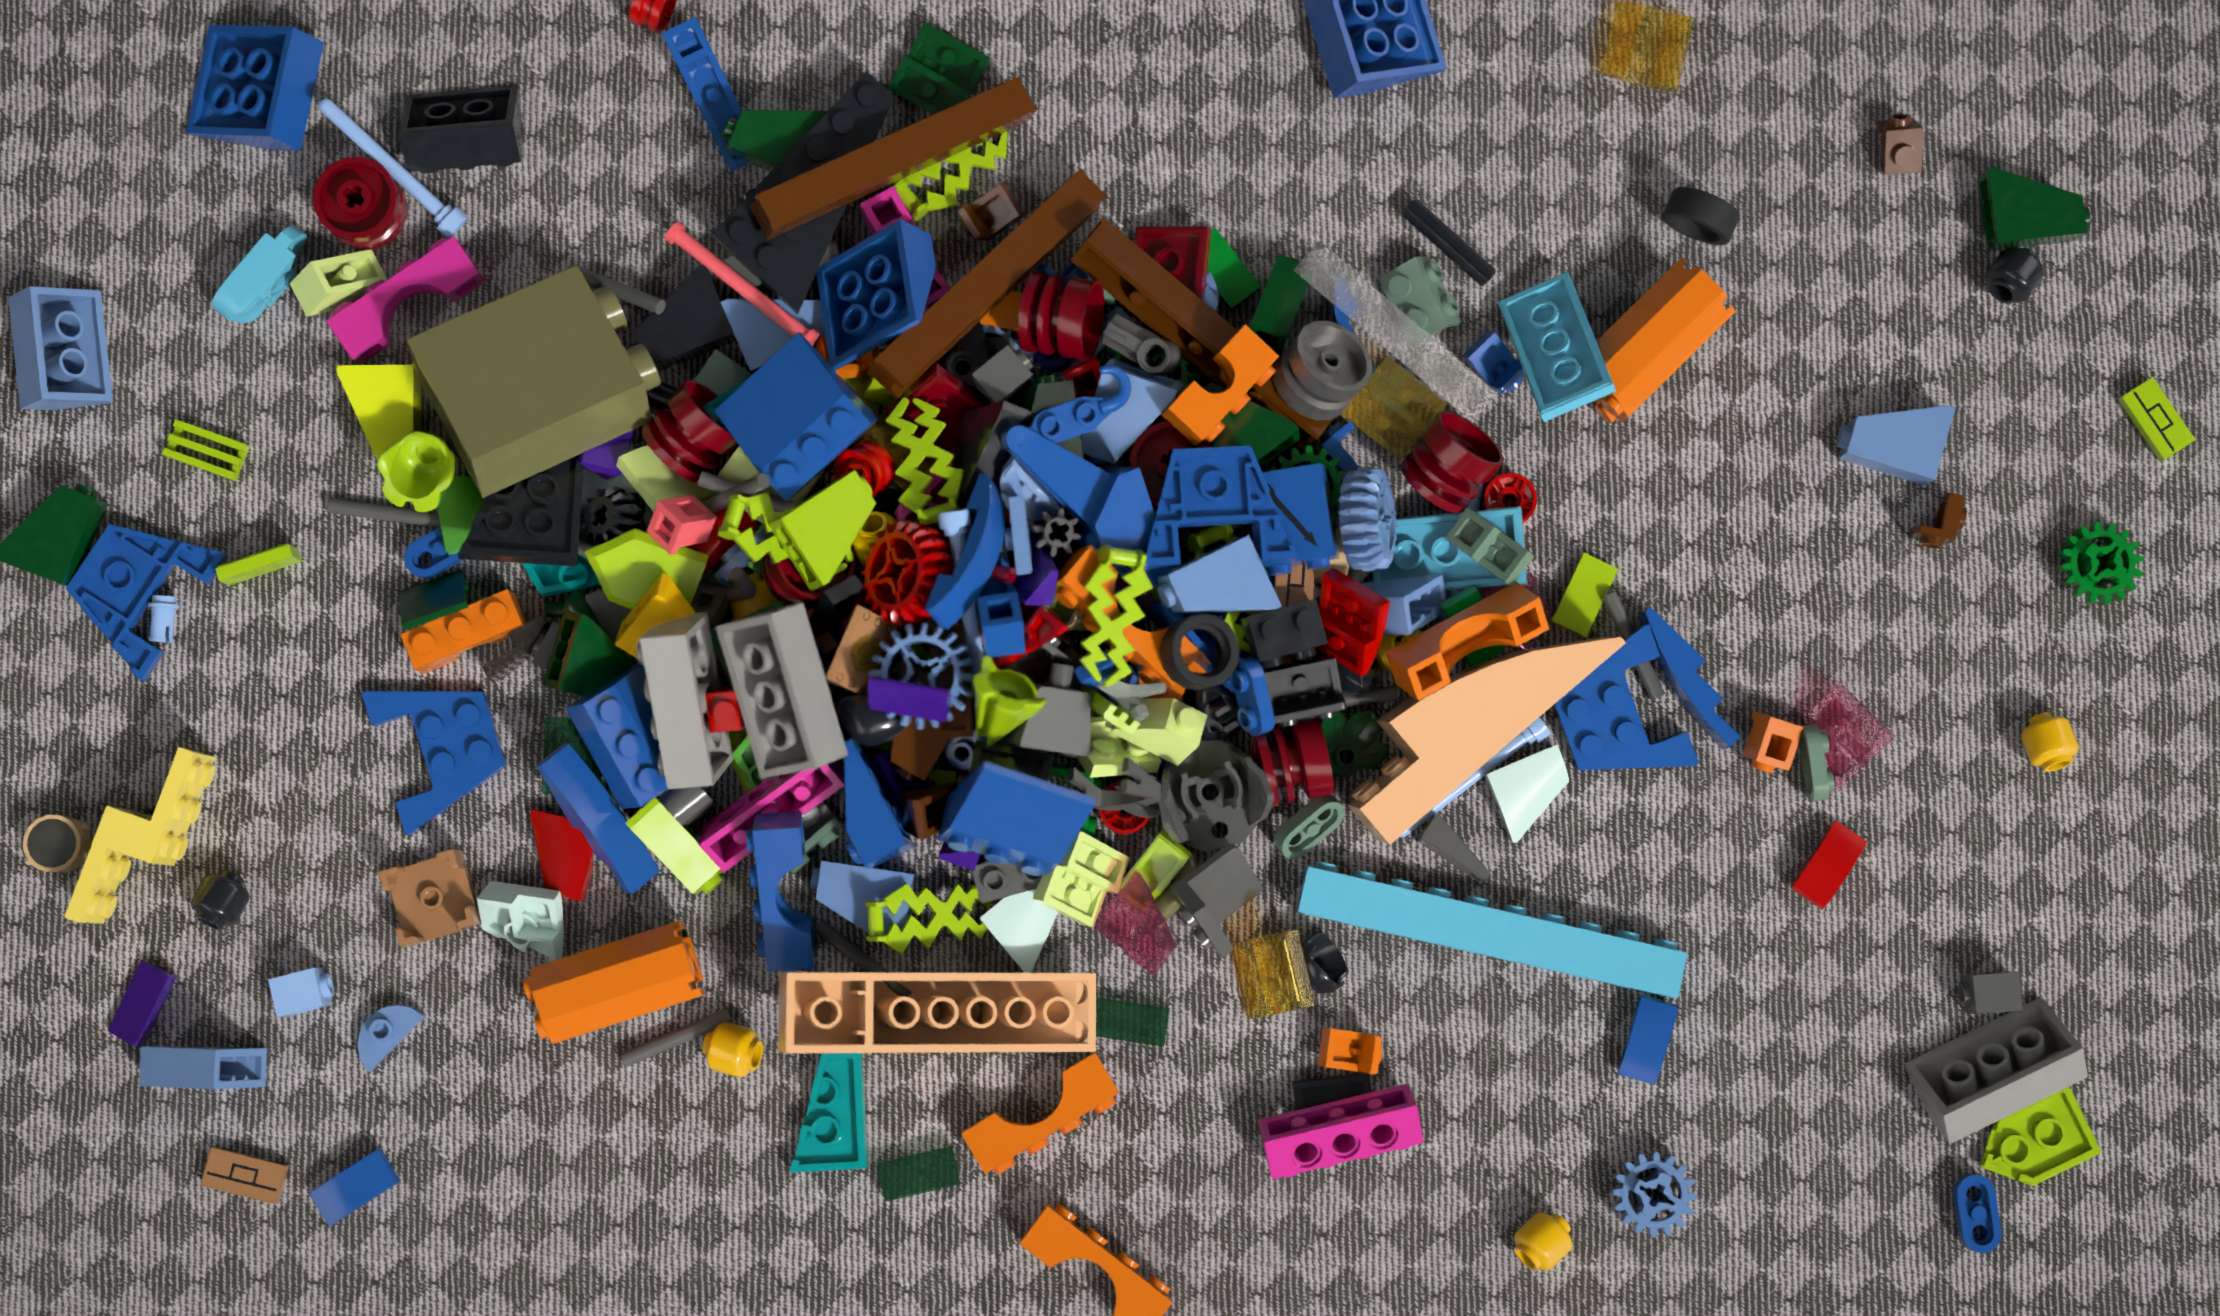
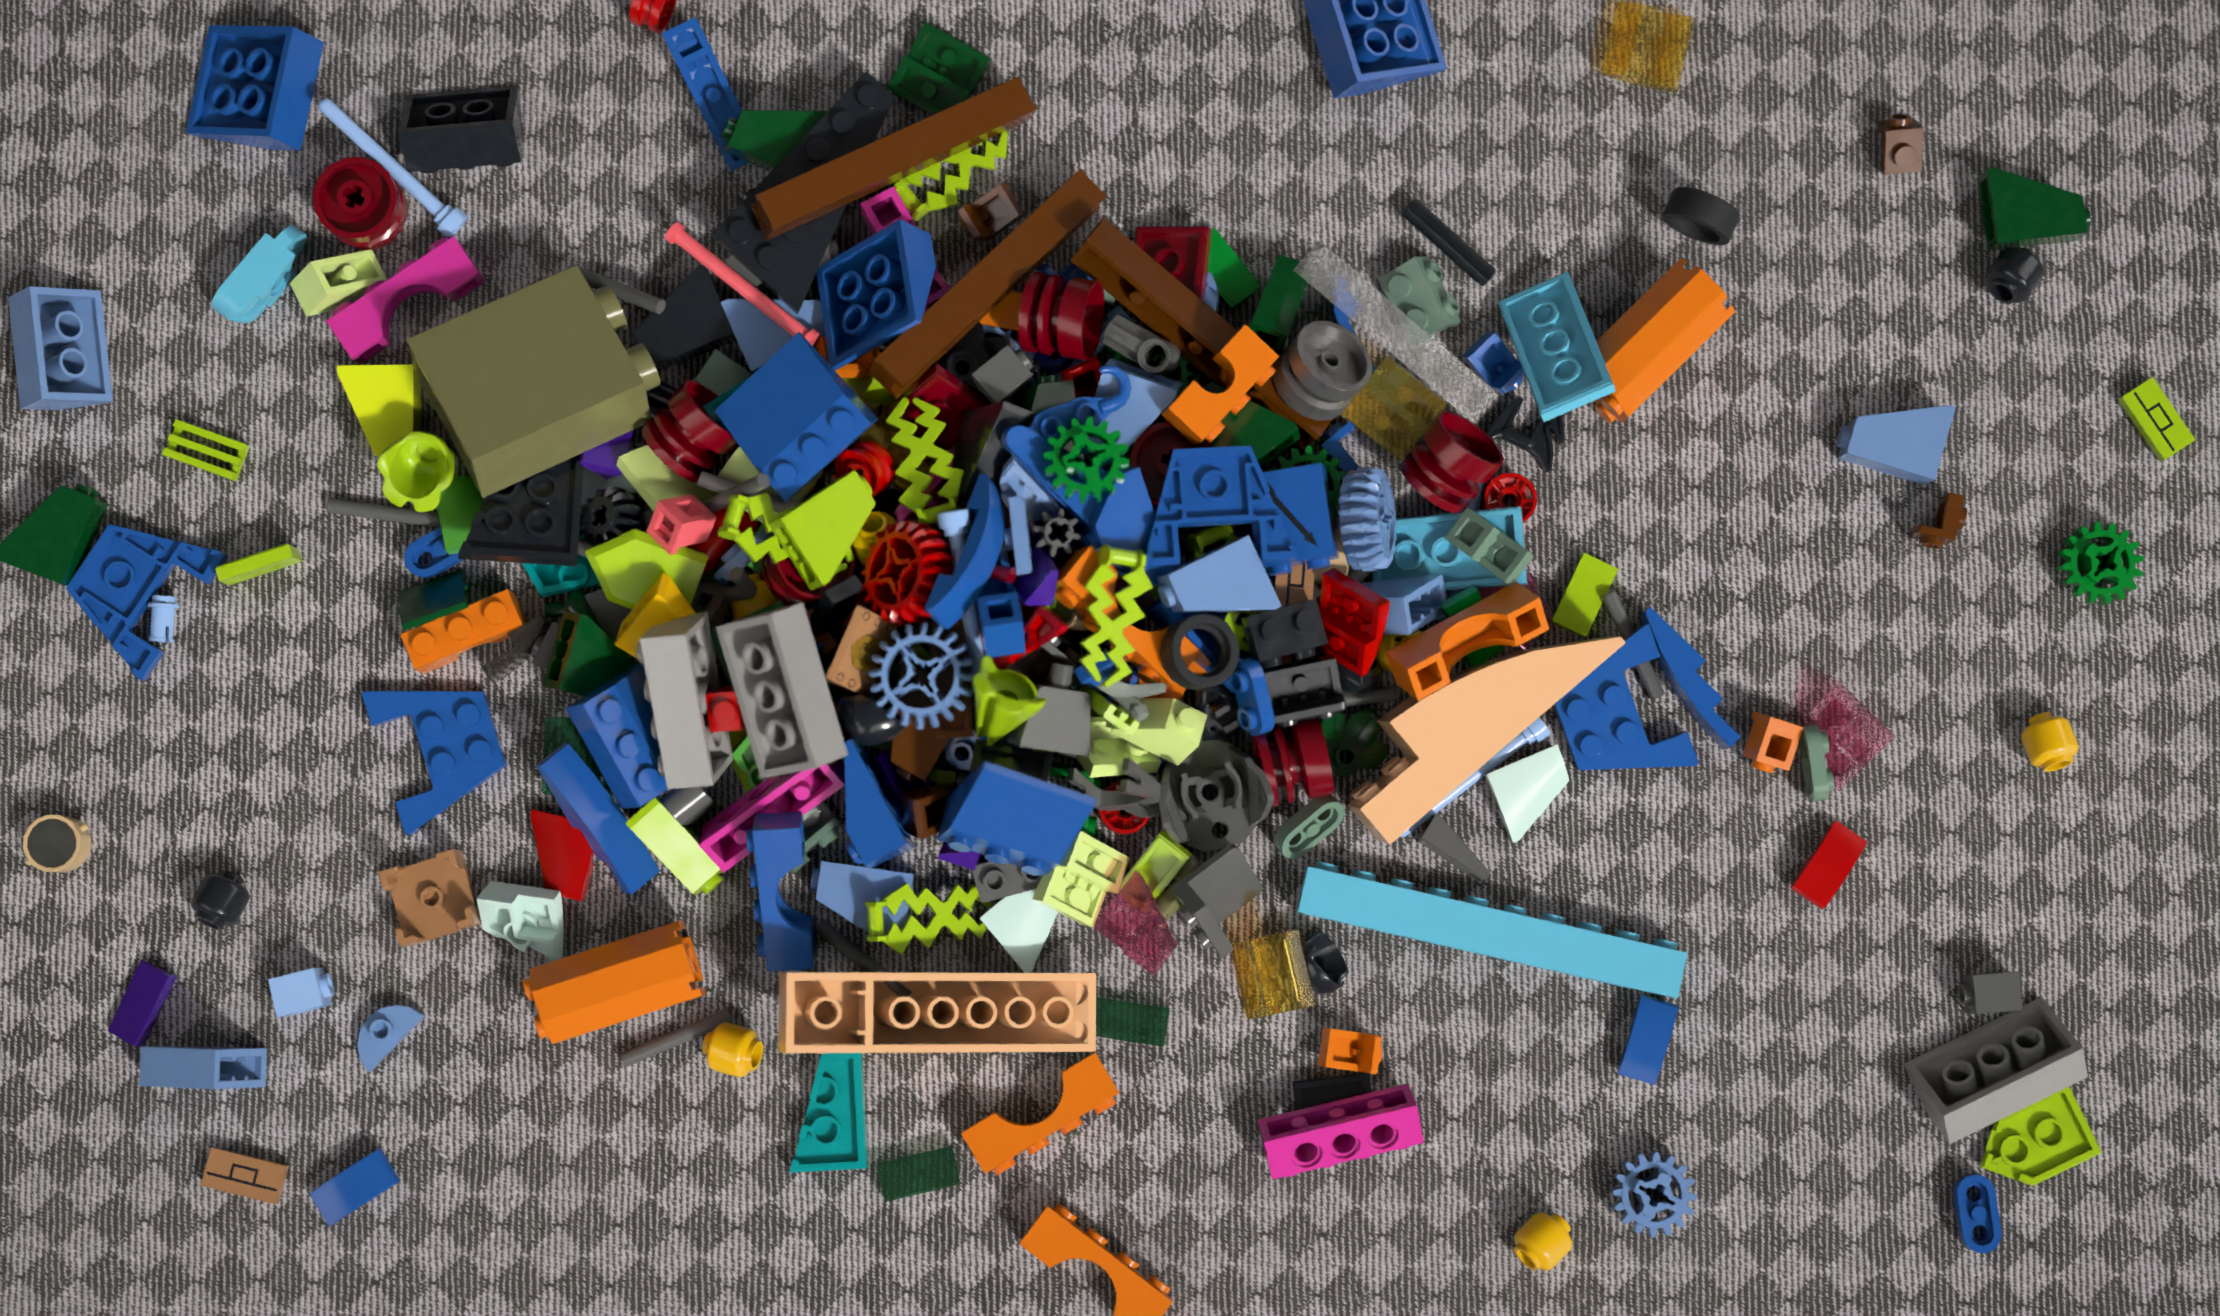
(144, 837): light yellow bracket -> none
(909, 699): dark purple slope -> none
(1071, 464): none -> green gear
(1537, 445): none -> black piece

